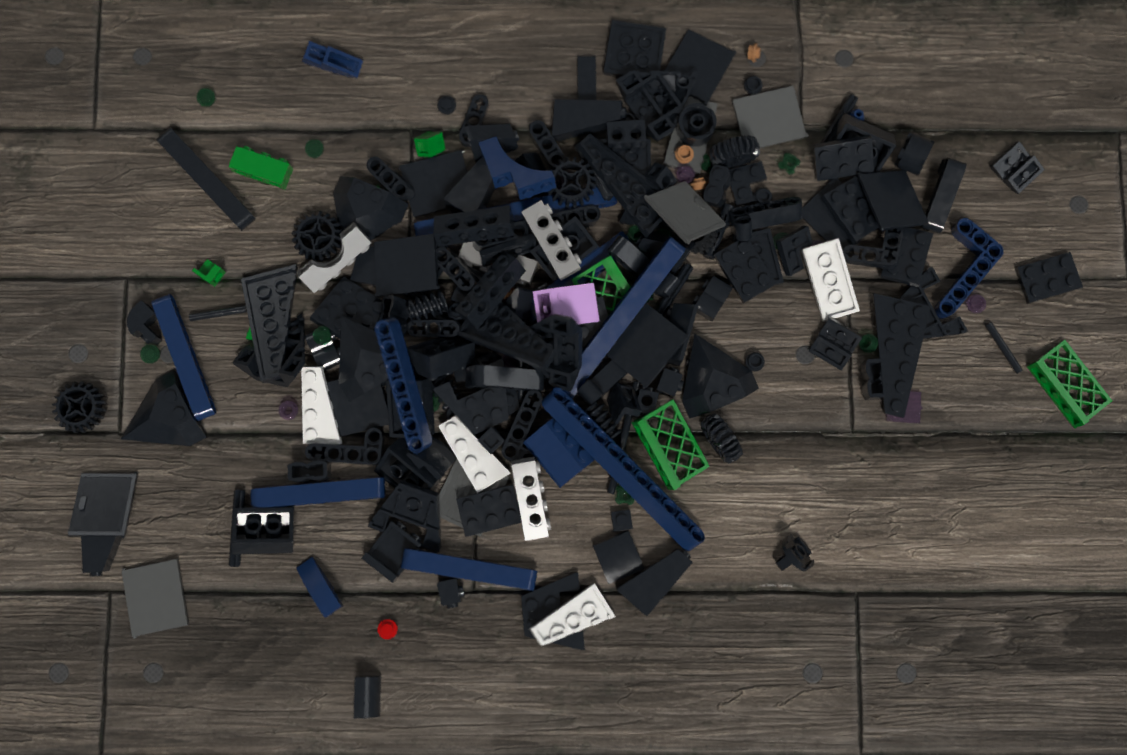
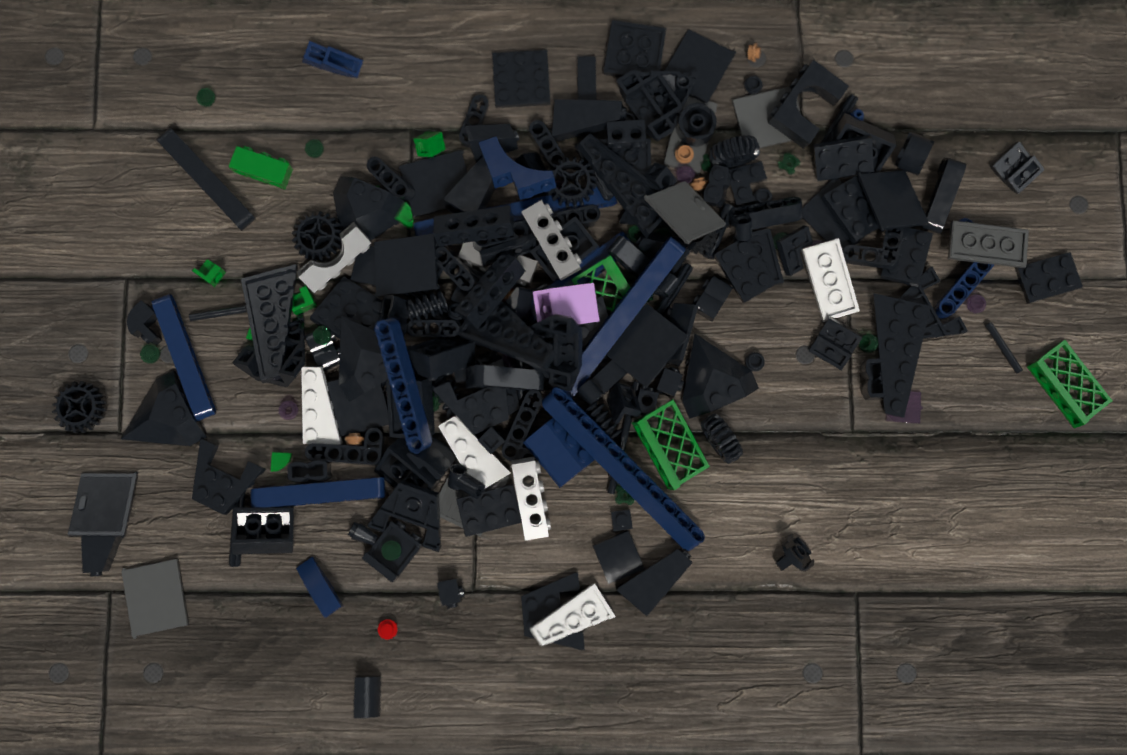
(216, 487): none -> black wing
(279, 461): none -> green tile
(303, 301): none -> green panel
(354, 439): none -> medium nougat plate
(362, 534): none -> black cone
(391, 550): none -> clear green plate
(404, 215): none -> green tile
(446, 105): black plate -> none
(461, 480): none -> black piece
(469, 569): dark blue beam -> none
(521, 79): none -> black plate
(788, 118): none -> black arch
(988, 244): none -> dark grey tile

